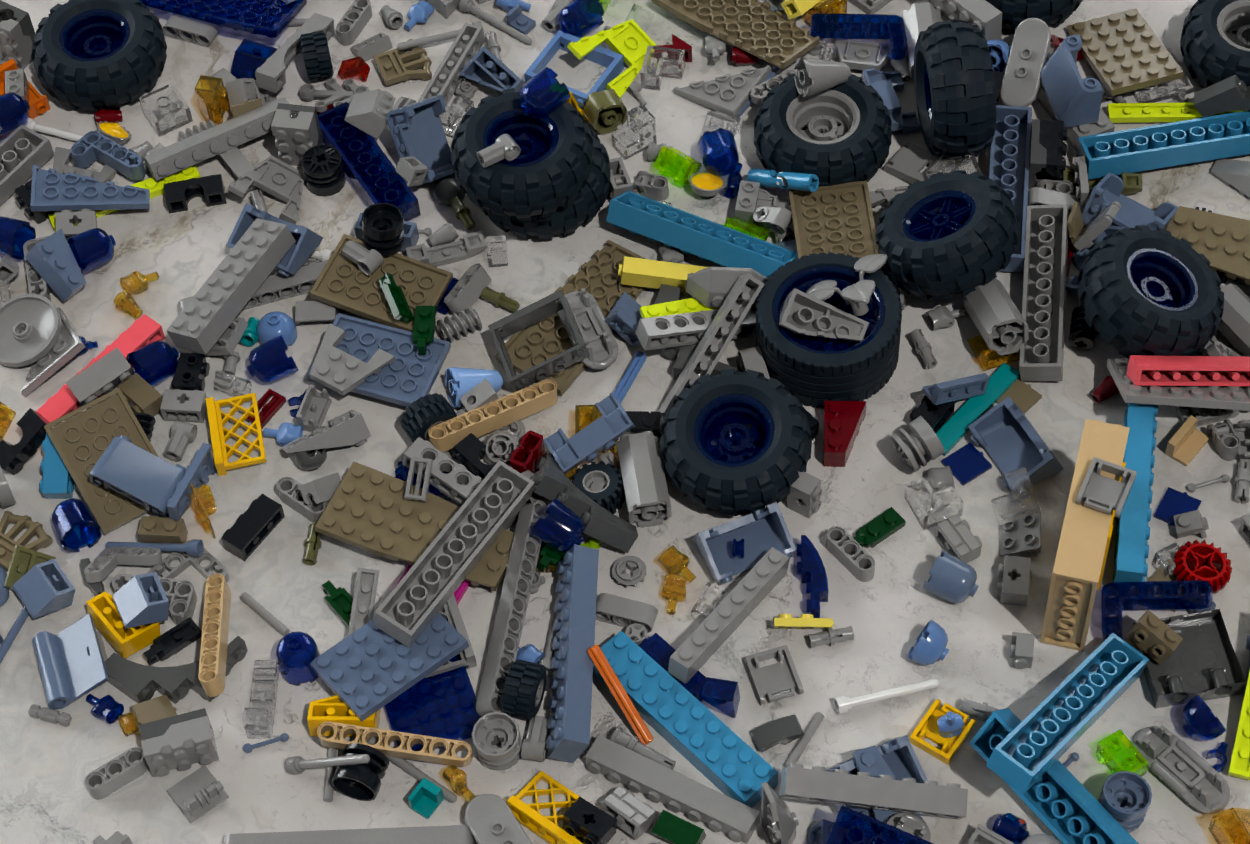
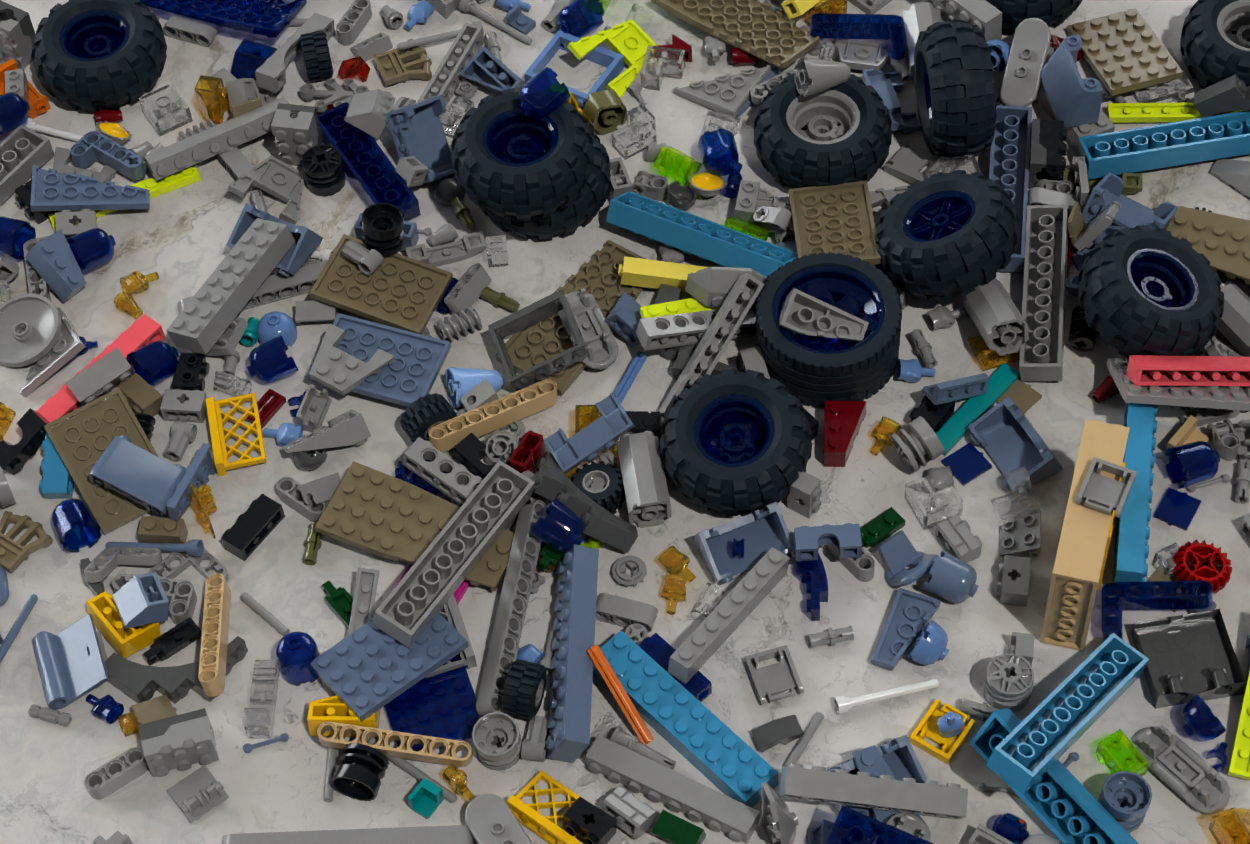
(21, 562): olive wing -> none
(44, 589): sand blue slope -> none
(181, 192): black arch -> none
(297, 764): light grey piece -> none
(395, 298): dark green hinge -> none
(416, 496): light grey tile -> none
(424, 327): dark green hinge -> none
(503, 148): light grey piece -> none
(681, 196): none -> dark grey hair
(721, 694): clear blue slope -> none
(784, 180): dark azure piece -> none
(805, 621): light yellow hinge -> none
(843, 537): none -> sand blue arch
(857, 294): light grey plant -> none
(882, 434): none -> clear yellow piece
(900, 553): none -> sand blue piece
(904, 624): none -> sand blue wing
(911, 370): none -> medium blue piece
(982, 787): none -> light grey hinge
(1008, 682): none -> light grey wheel
(1154, 636): dark tan brick -> none
(1190, 524): light grey bracket -> none
(1192, 463): none -> clear blue cylinder

